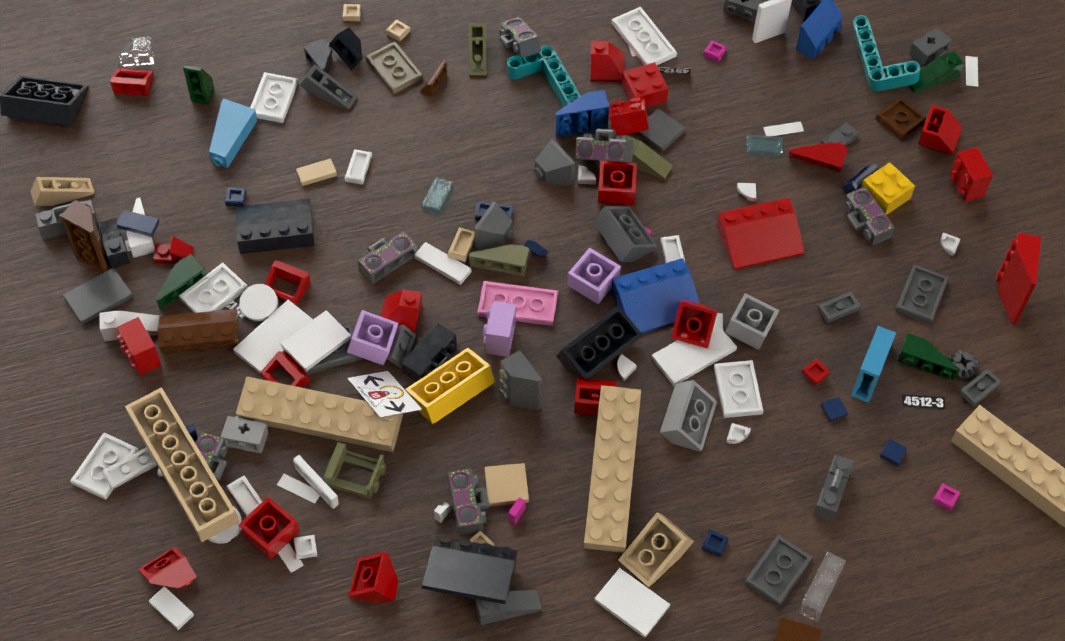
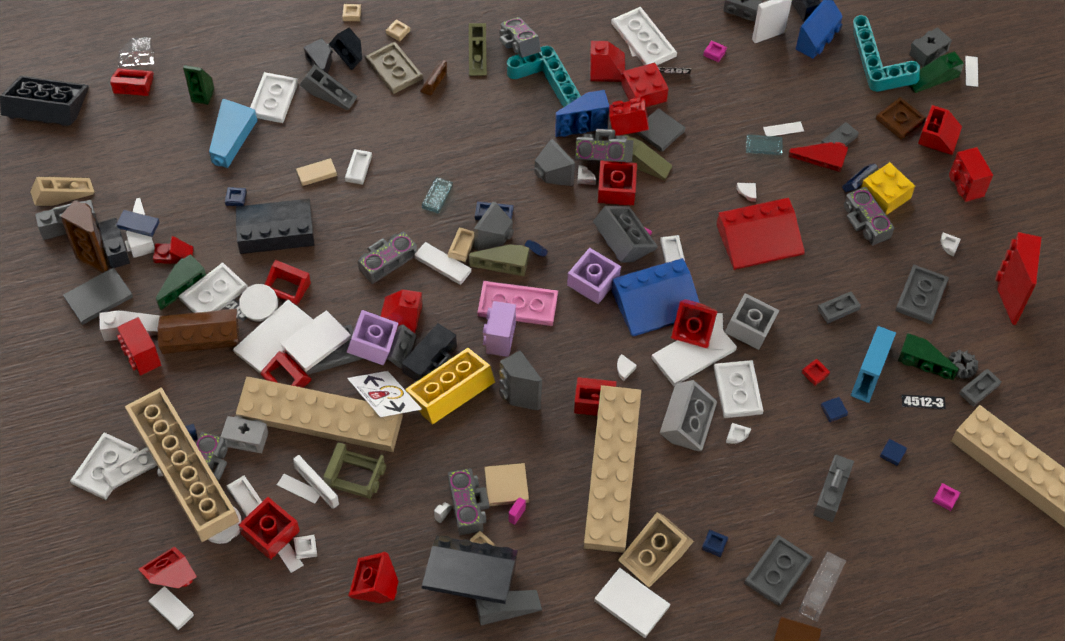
(599, 344): black slope -> none

